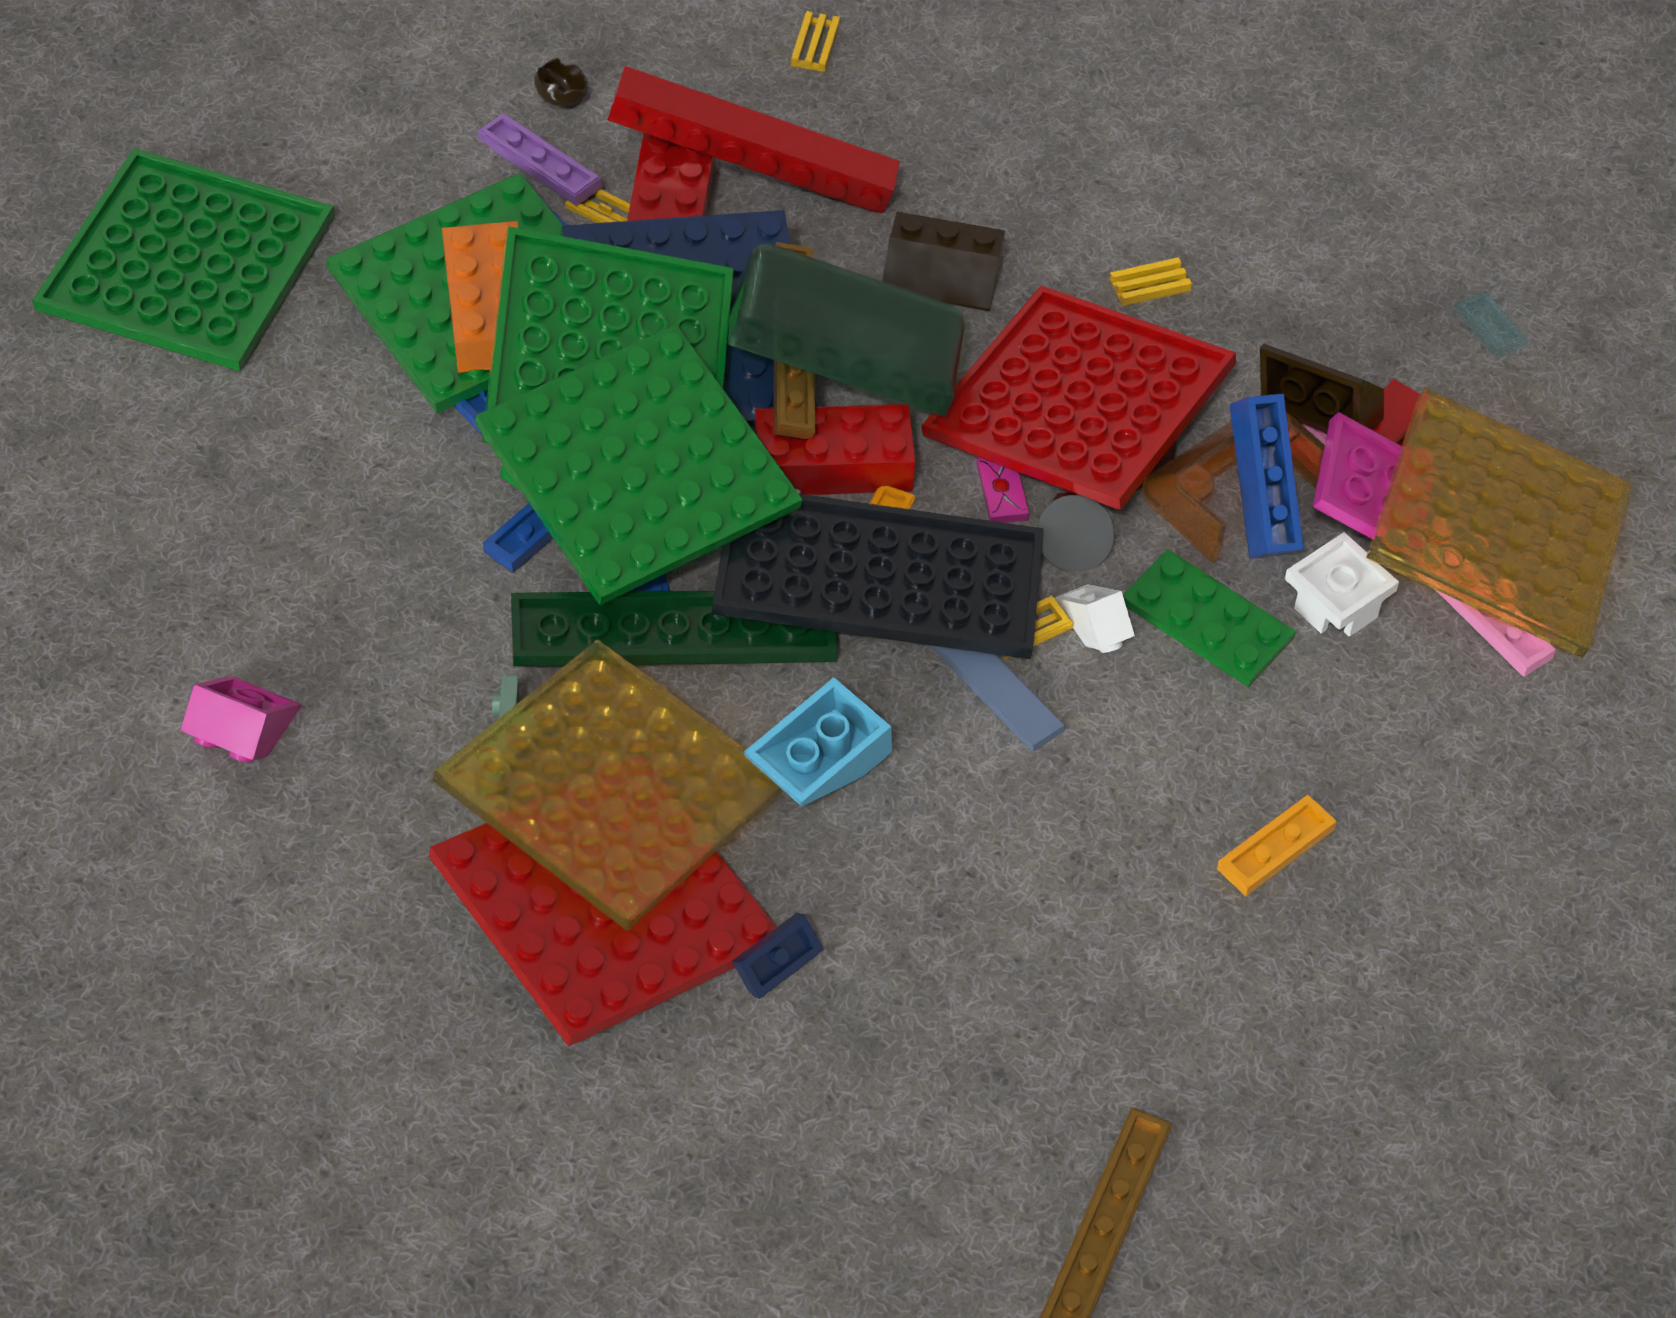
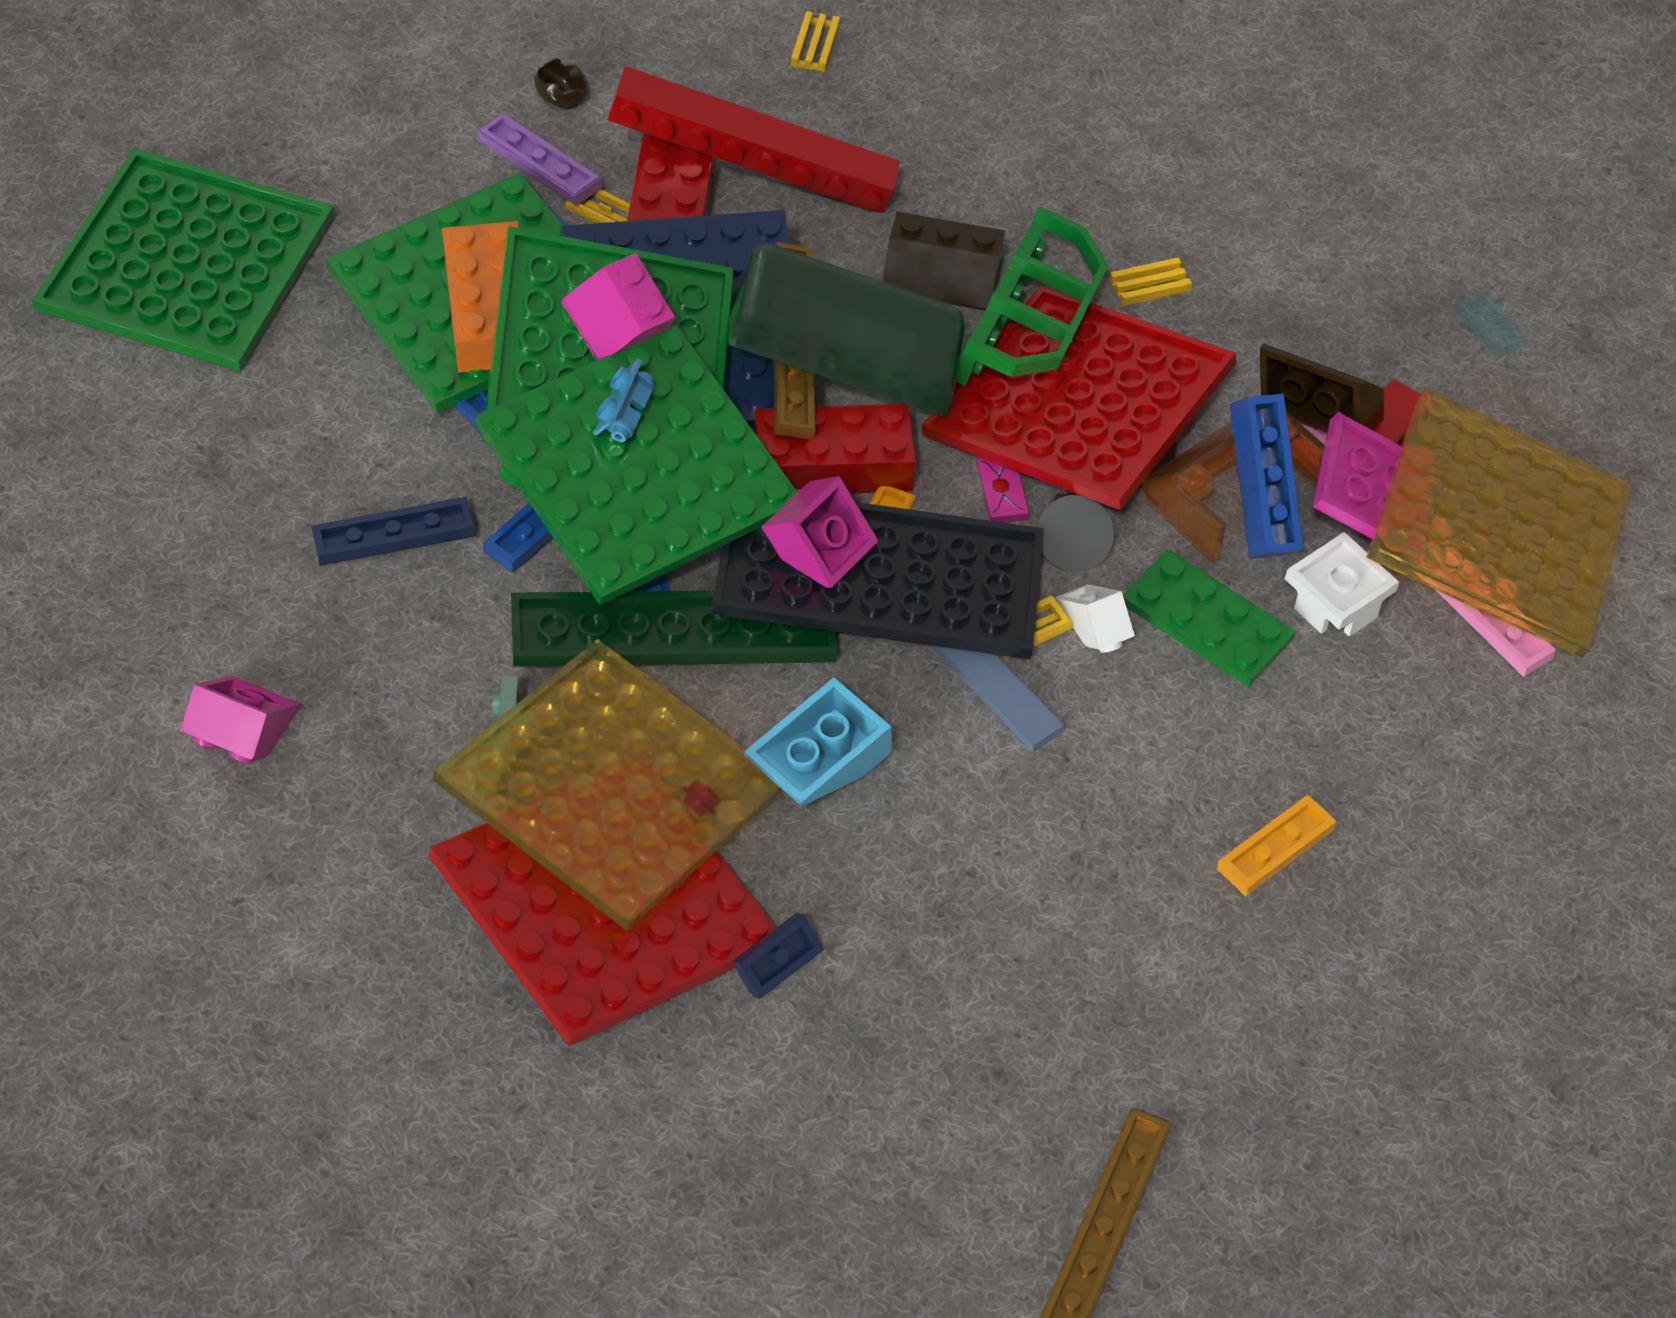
(393, 531): none -> dark blue plate
(615, 411): none -> dark azure hinge
(618, 308): none -> dark pink slope
(701, 798): none -> clear red plate
(821, 531): none -> dark pink slope
(1005, 302): none -> green plate

